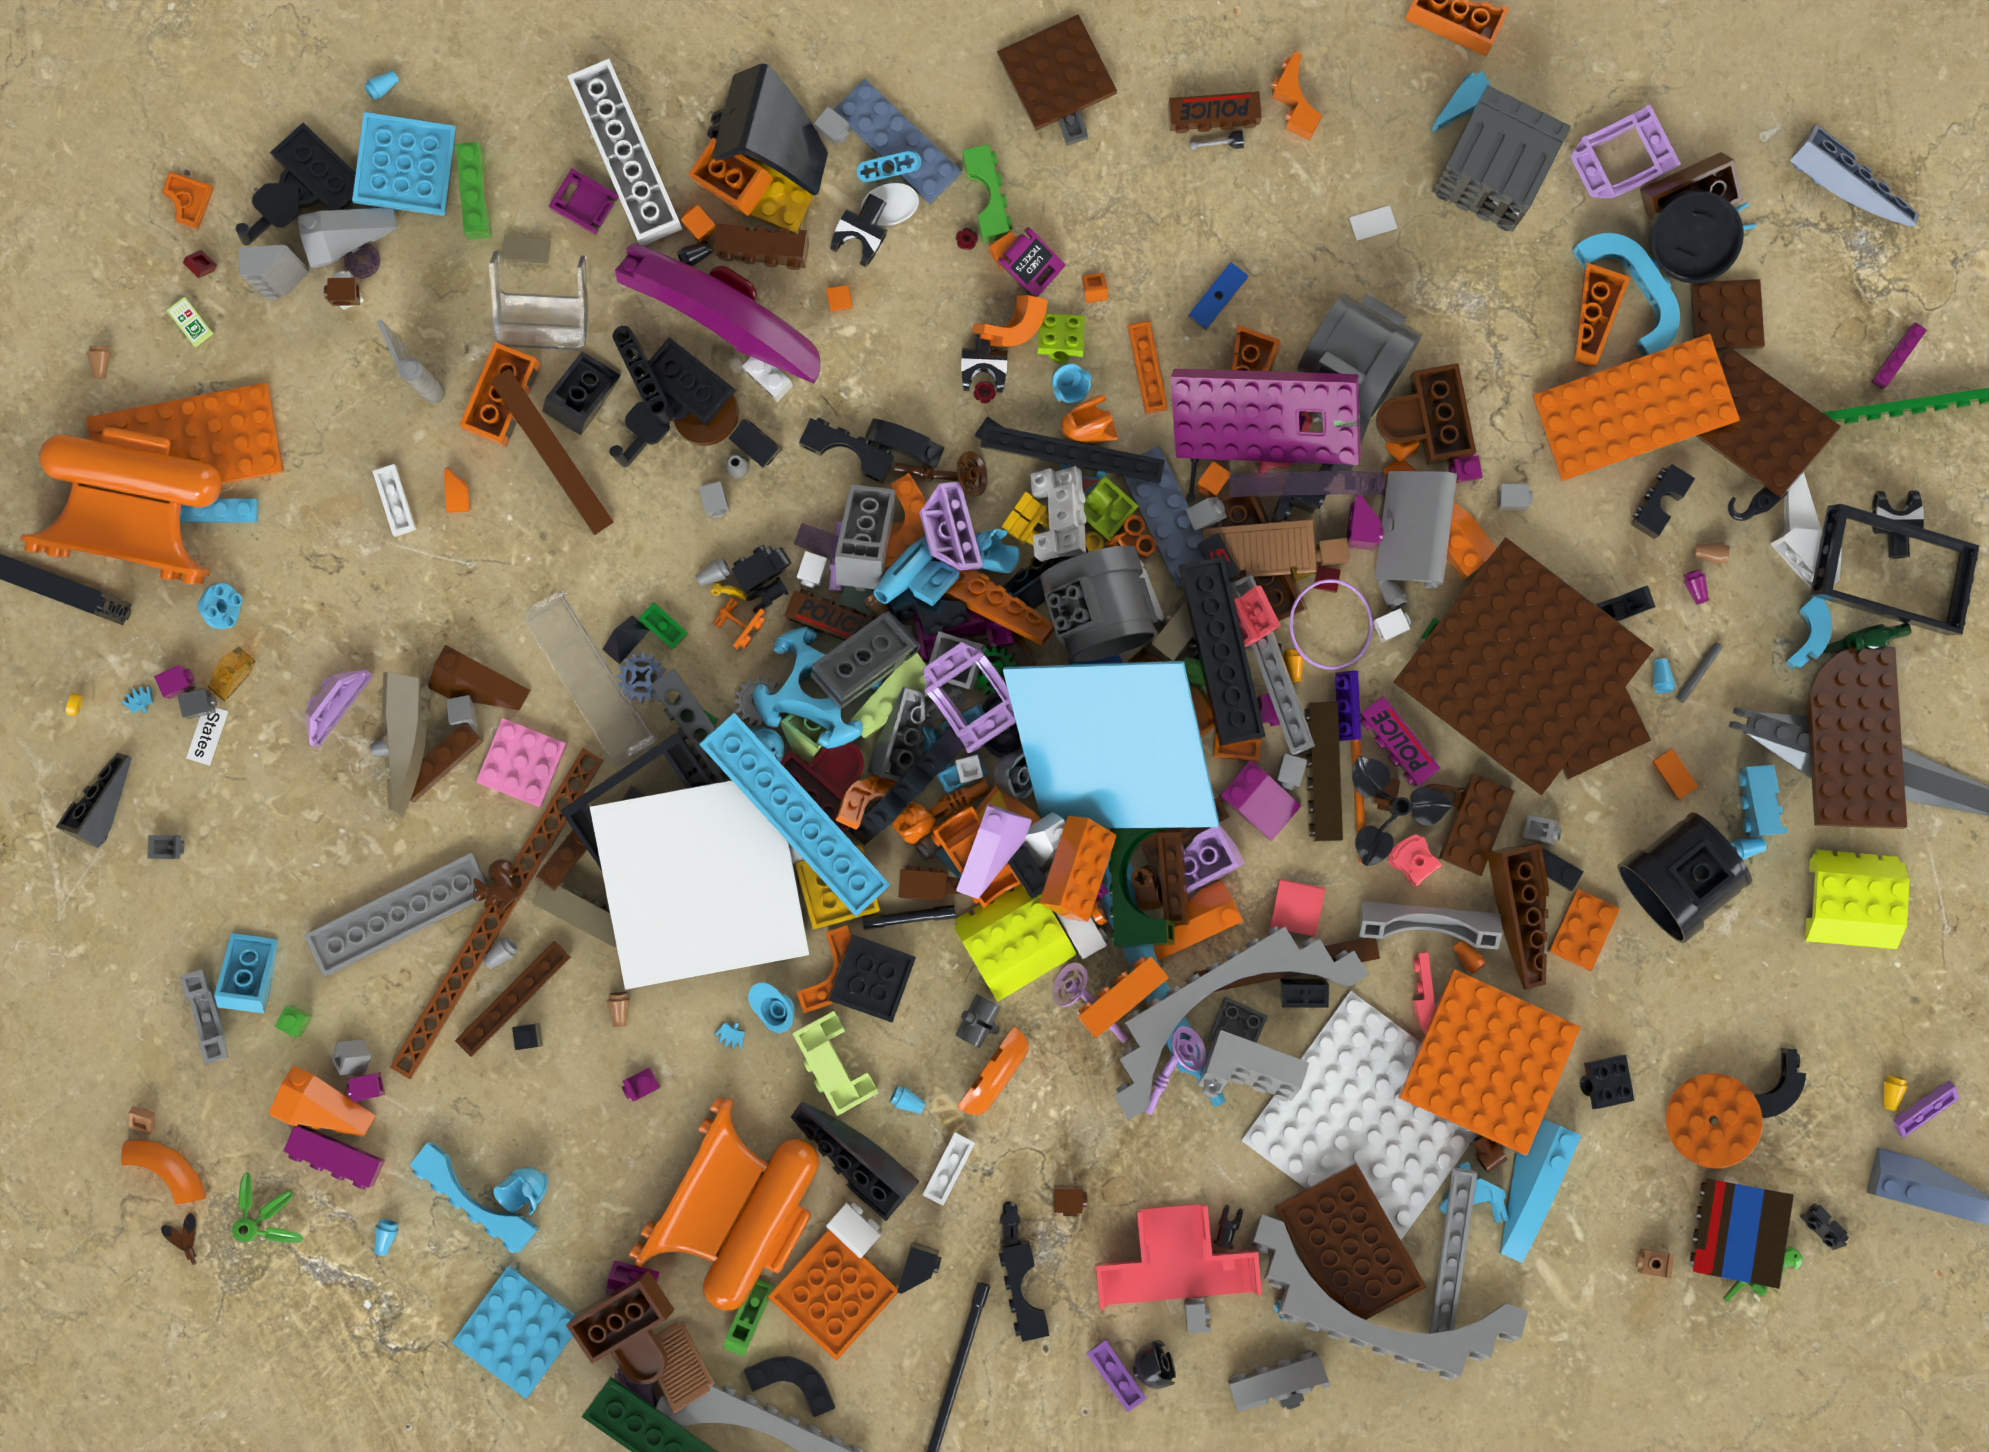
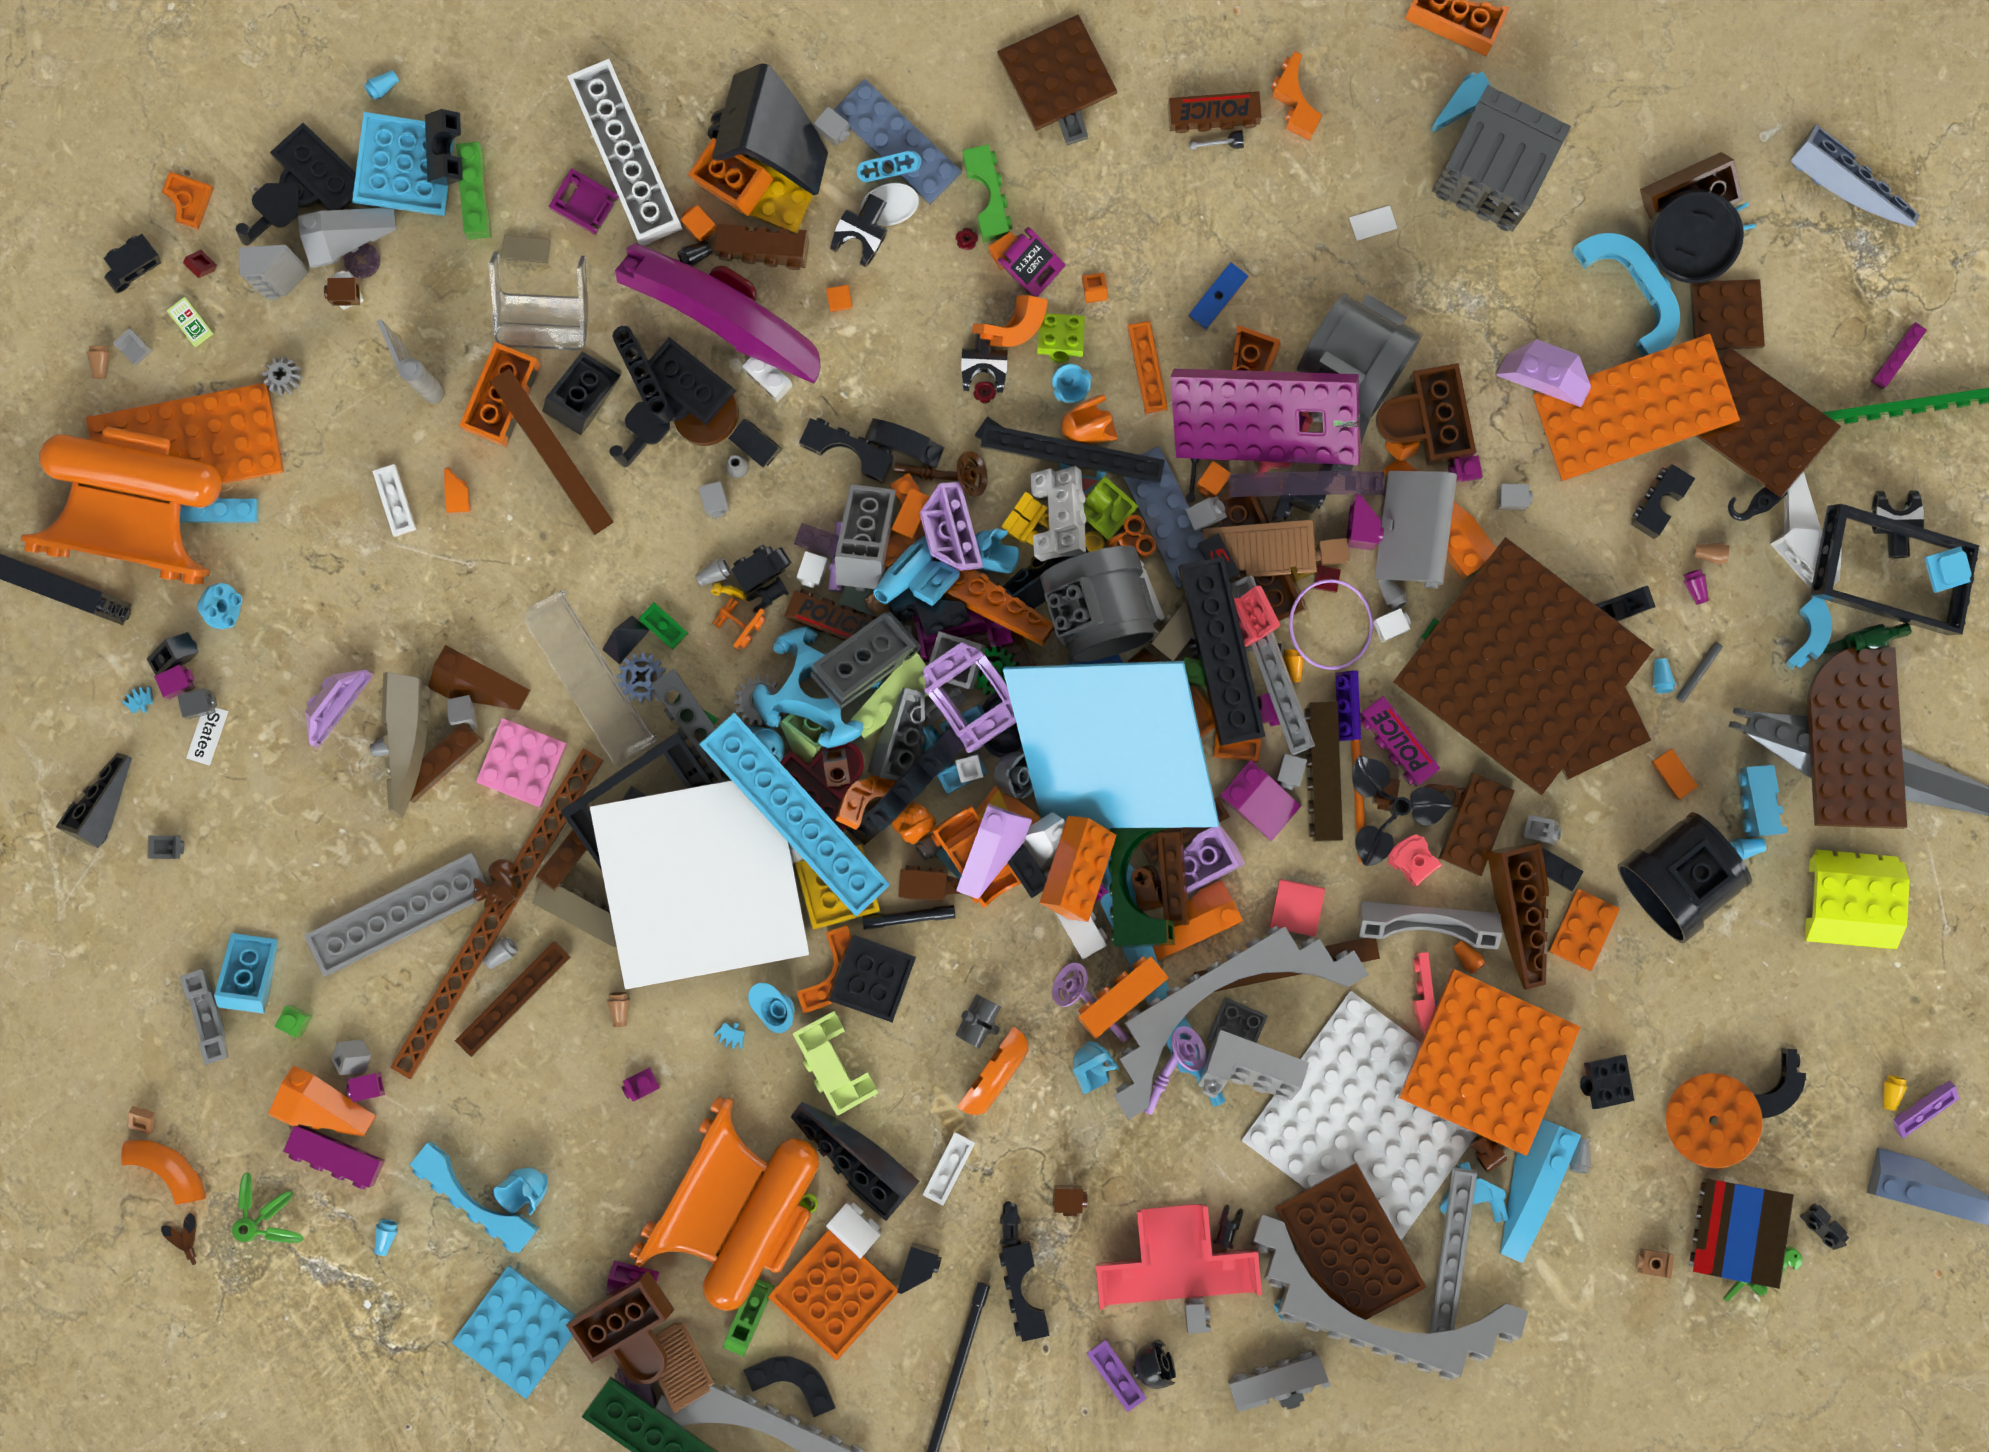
(74, 704): yellow tile -> none
(130, 262): none -> black hinge
(133, 346): none -> light grey panel
(173, 652): none -> black slope
(231, 673): clear yellow slope -> none
(286, 382): none -> light grey gear
(440, 130): none -> black arch
(527, 1036): black brick -> none
(805, 1204): none -> lime hinge
(836, 759): none -> reddish brown brick
(907, 1100): medium azure cone -> none
(909, 516): none -> orange tile
(959, 799): orange hinge -> none
(1013, 941): neon yellow slope -> none
(1089, 1066): none -> medium azure helmet
(1099, 913): orange tile -> none
(1304, 993): black hinge -> none
(1547, 371): none -> lavender wedge
(1581, 1158): none -> light grey cone
(1598, 308): orange wedge -> none
(1654, 140): lavender wedge -> none
(1948, 569): none -> medium azure piece

